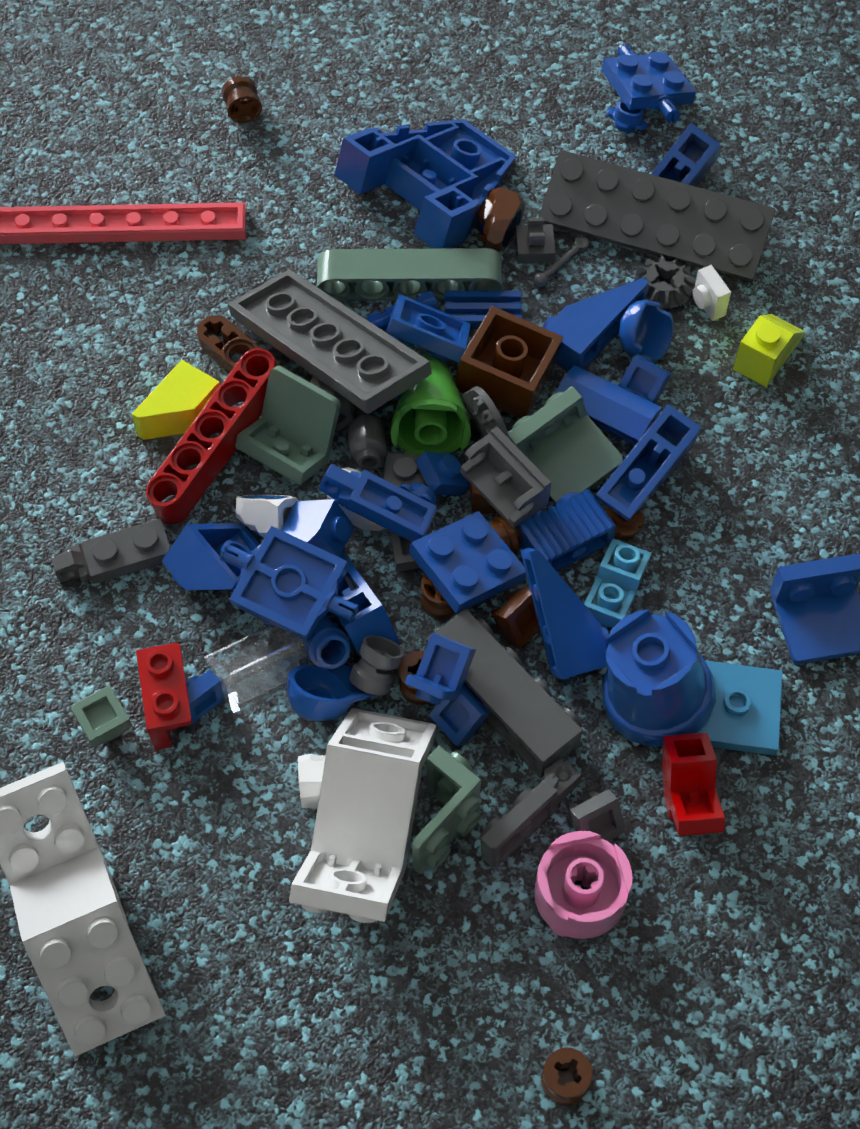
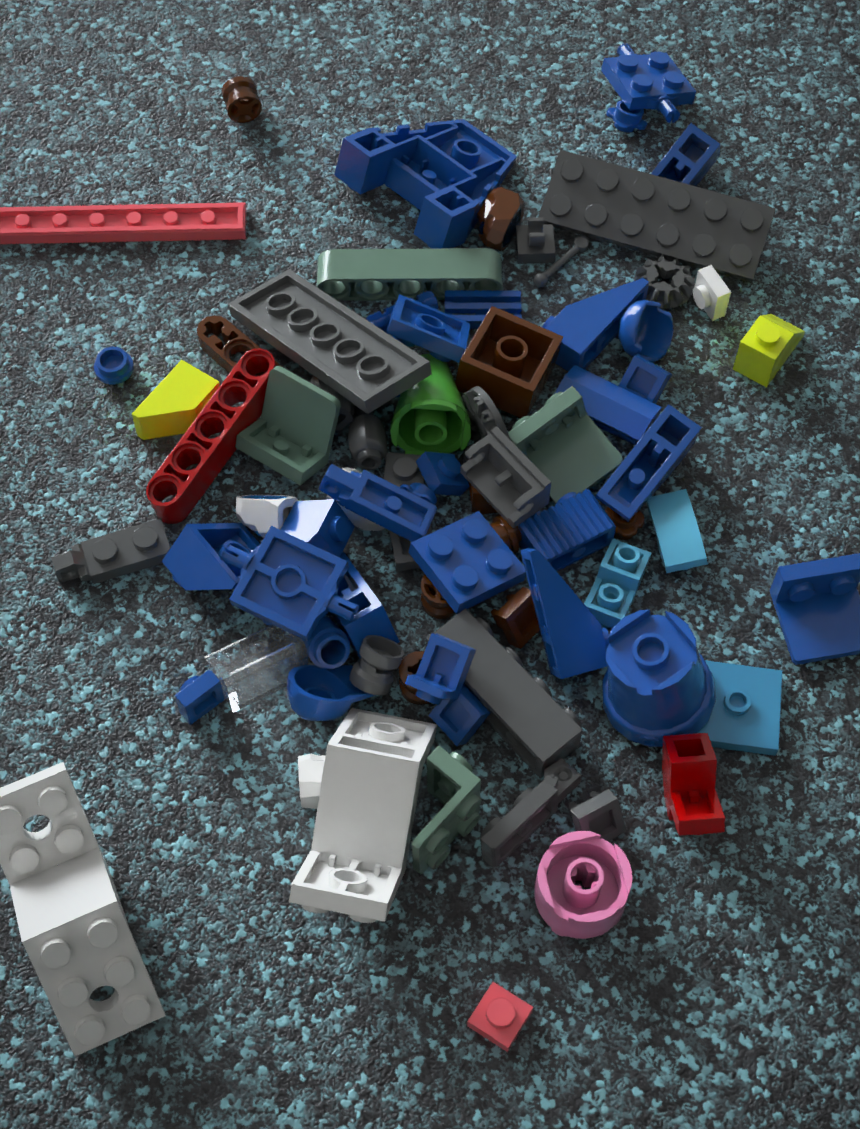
(101, 716): sand green tile -> none
(113, 365): none -> blue plate
(163, 692): red bracket -> none
(500, 1016): none -> coral plate
(561, 1085): reddish brown wheel -> none
(676, 531): none -> medium azure slope

